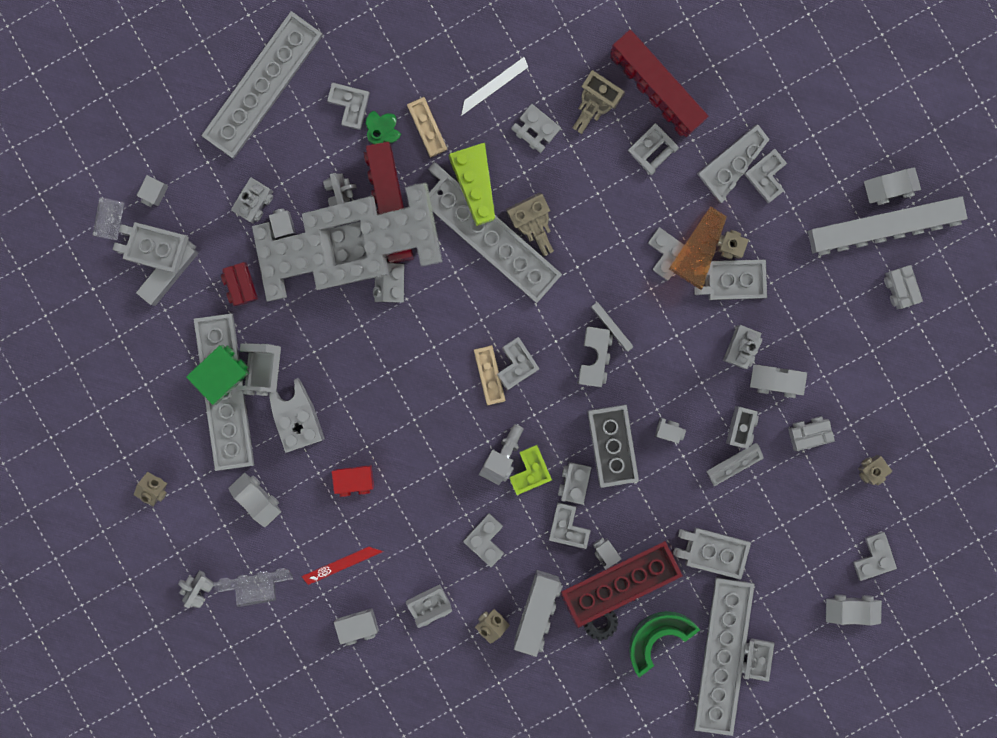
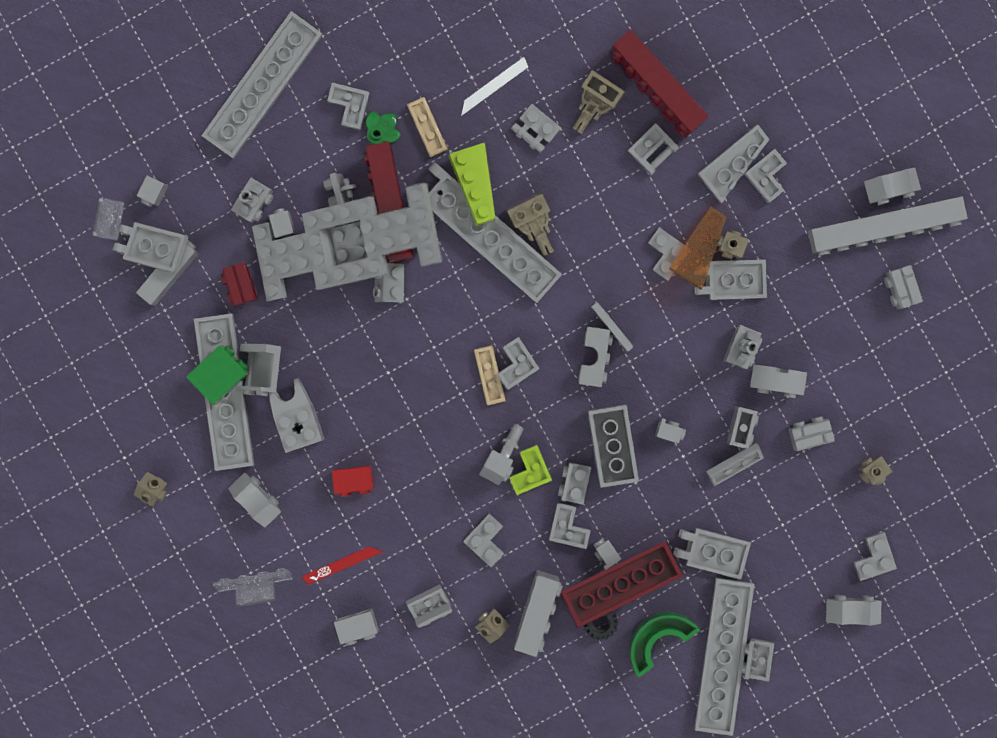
(191, 597): light grey hips -> none

